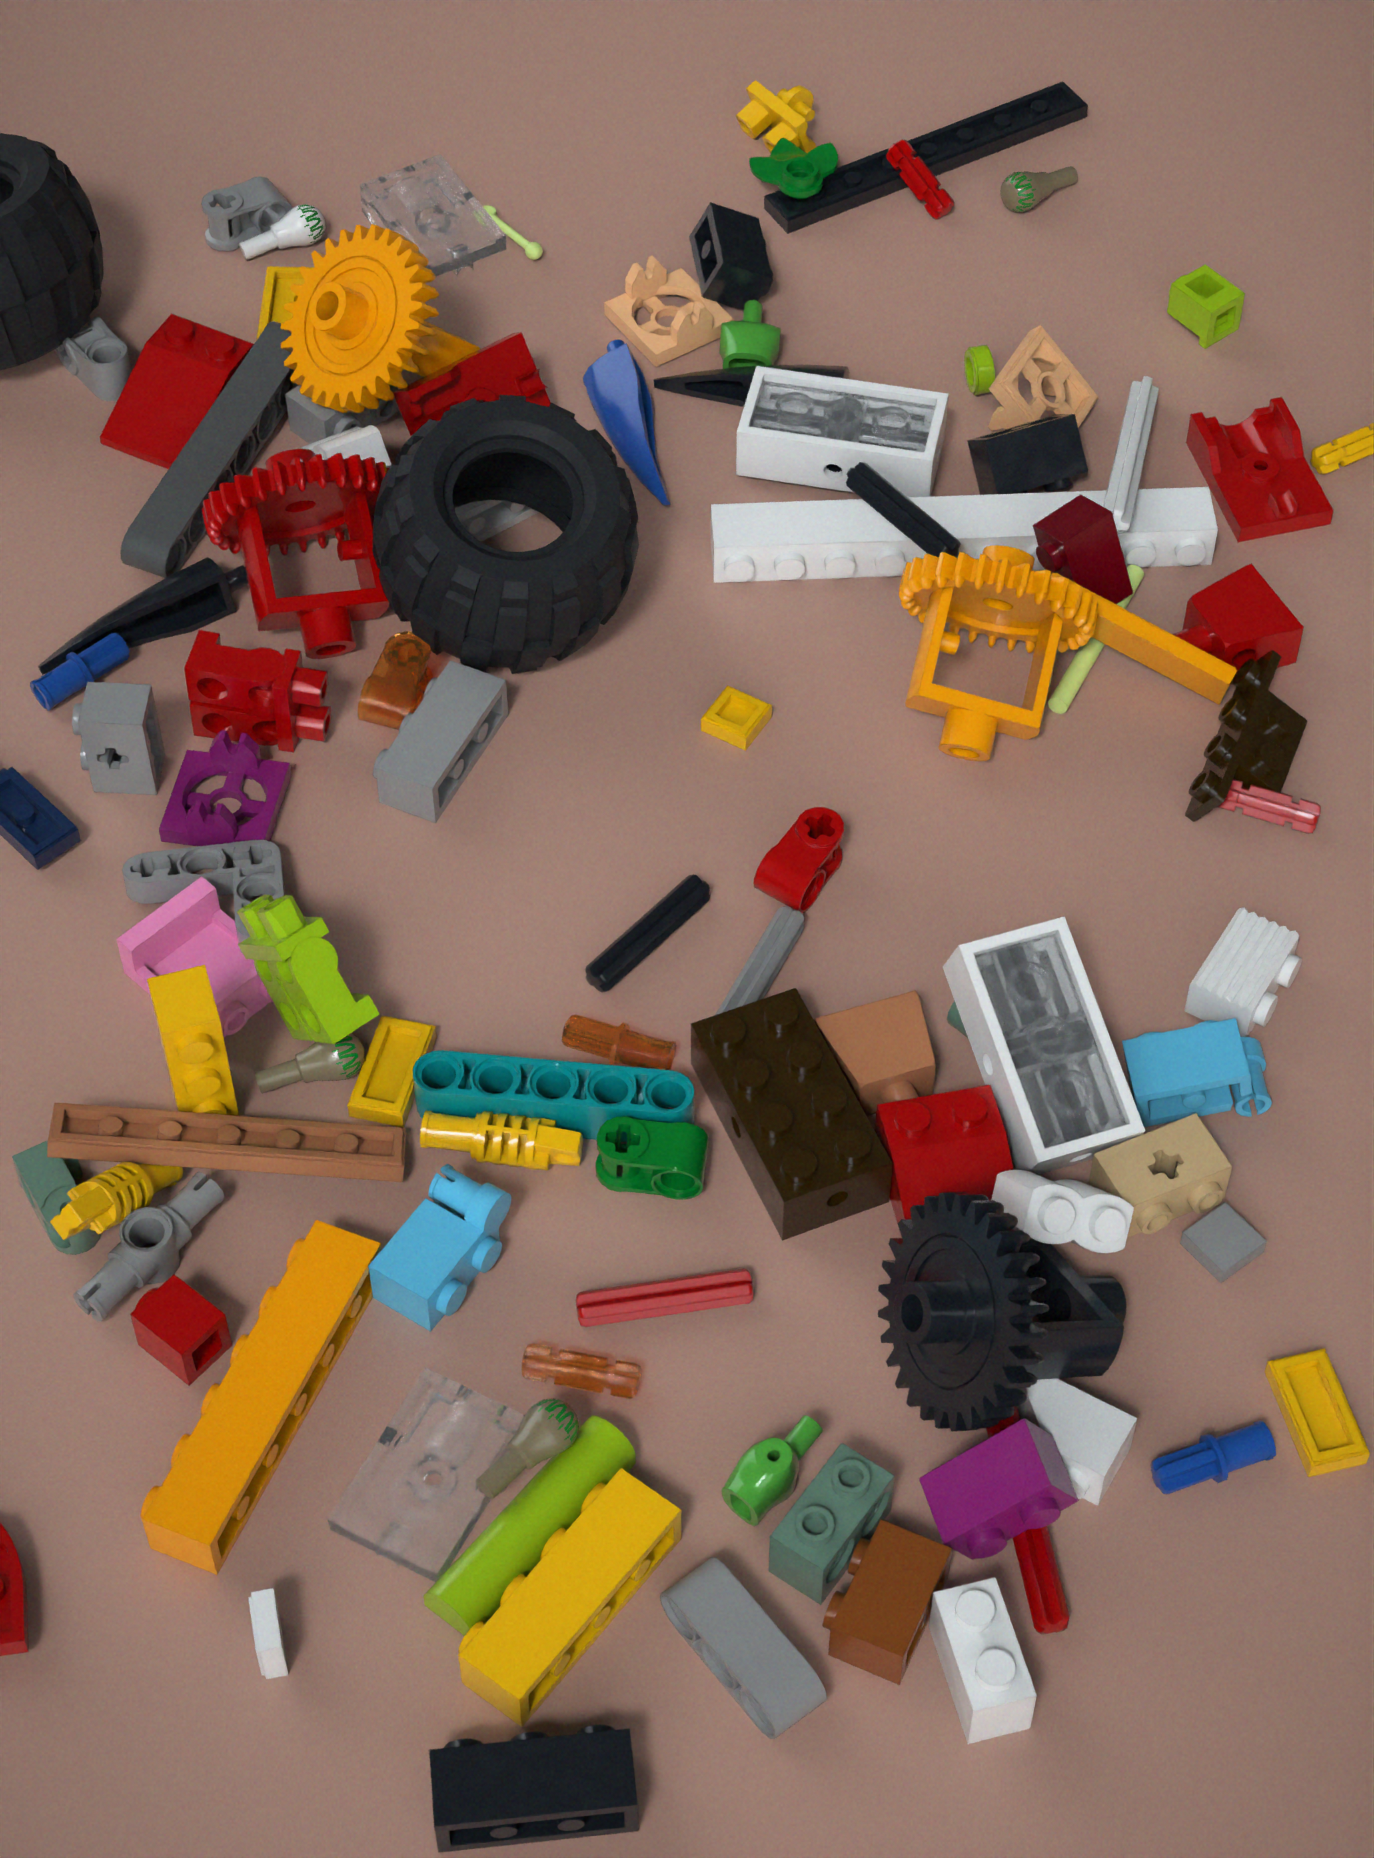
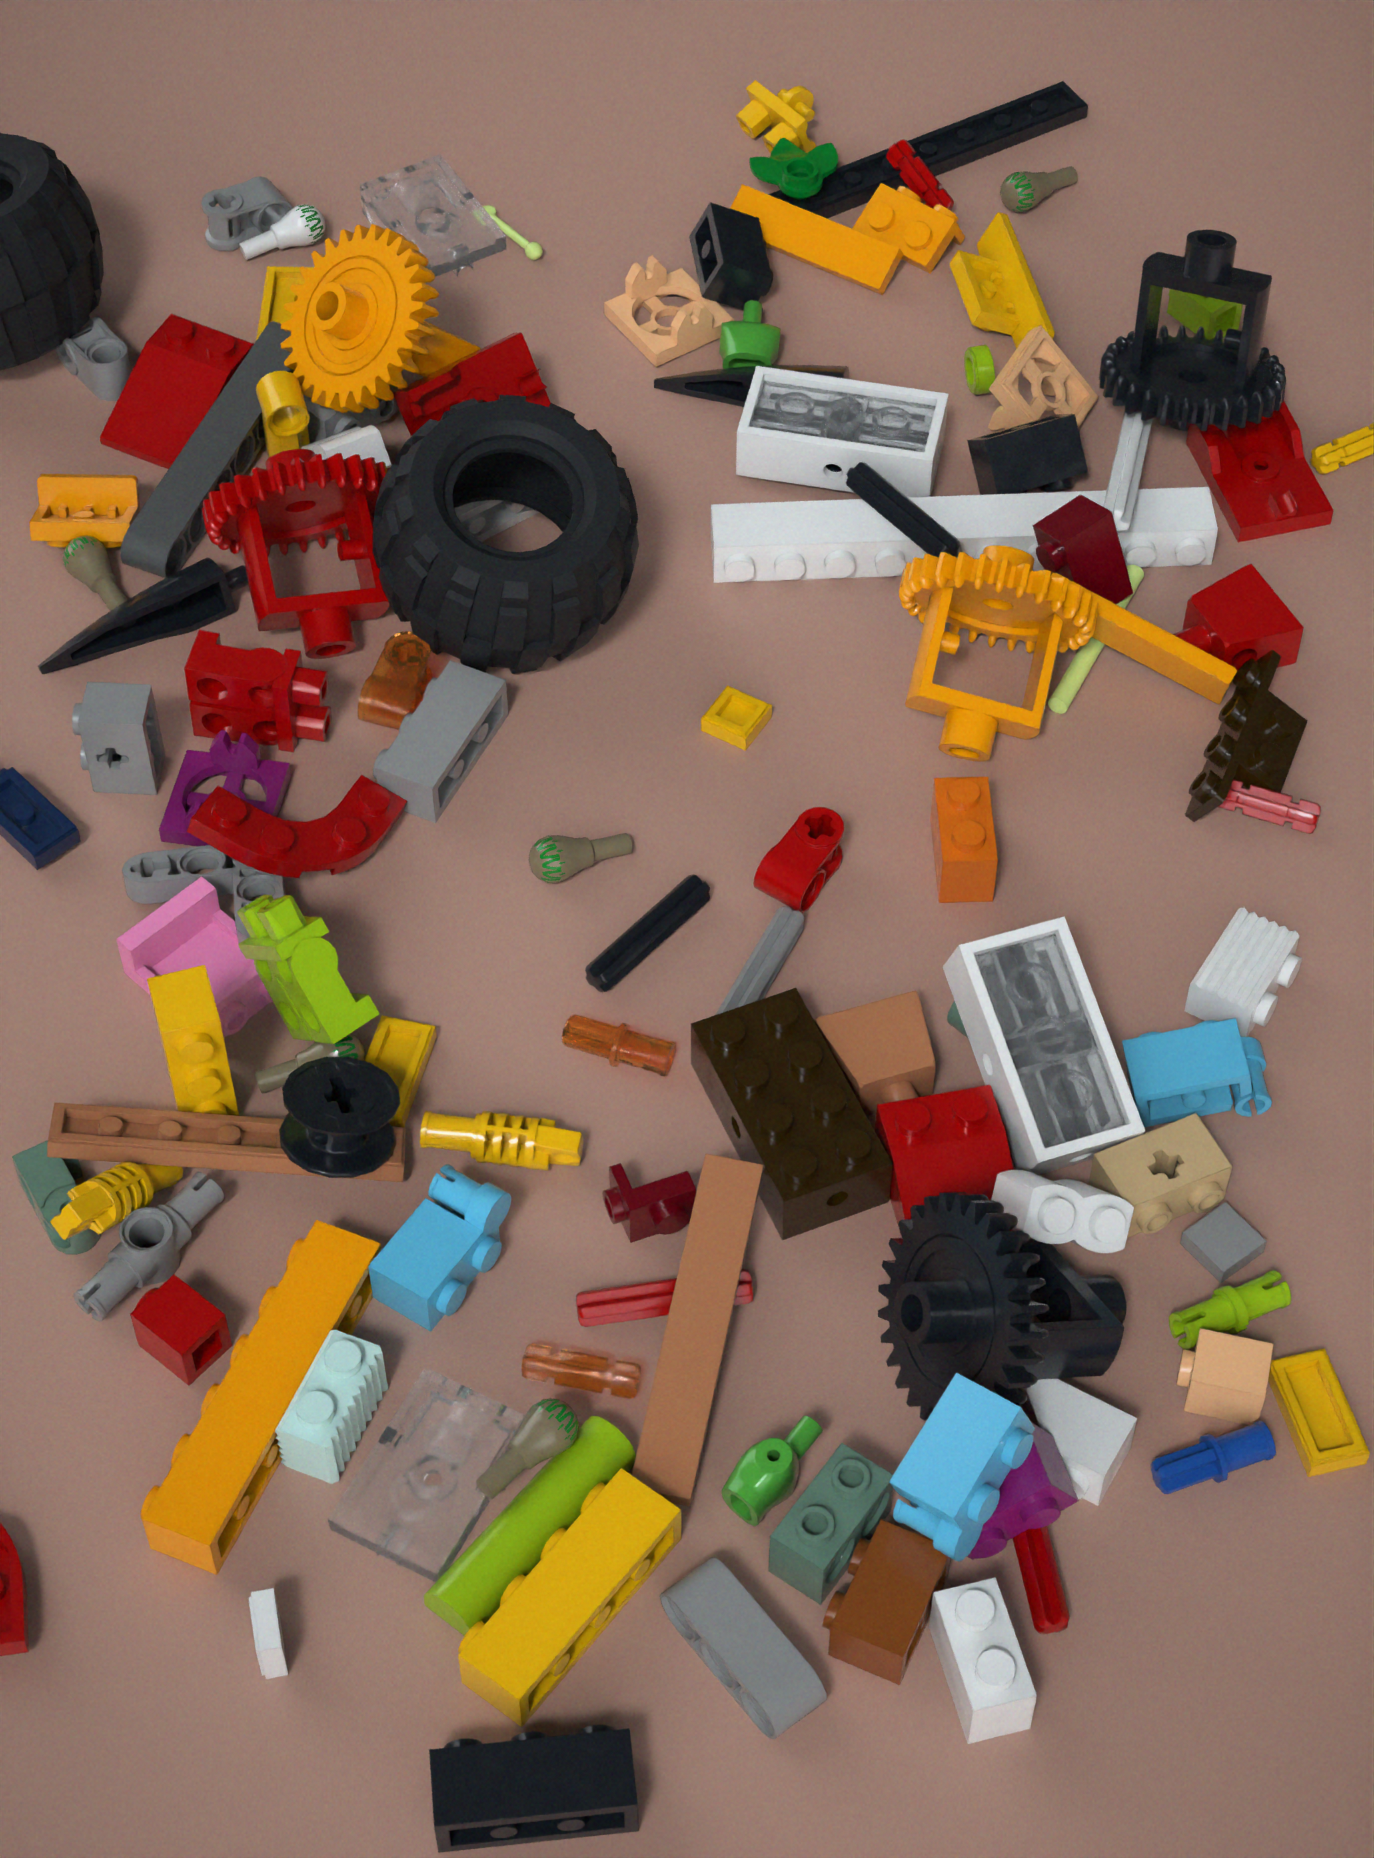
(79, 670): blue axle -> none
(84, 506): none -> light orange bracket
(90, 564): none -> dark tan piece
(283, 412): none -> yellow piece
(294, 847): none -> red plate
(332, 1406): none -> light aqua brick
(339, 1117): none -> black piece
(530, 1083): teal beam -> none
(560, 857): none -> dark tan piece
(626, 413): blue piece -> none
(650, 1208): none -> dark red bracket
(655, 1160): green piece -> none
(697, 1328): none -> nougat tile
(820, 241): none -> light orange tile
(910, 225): none -> light orange bracket
(960, 1465): none -> medium azure hinge
(963, 839): none -> orange brick
(999, 284): none -> yellow bracket
(1196, 377): none -> black piece
(1225, 1376): none -> light nougat brick
(1230, 1308): none -> lime pin

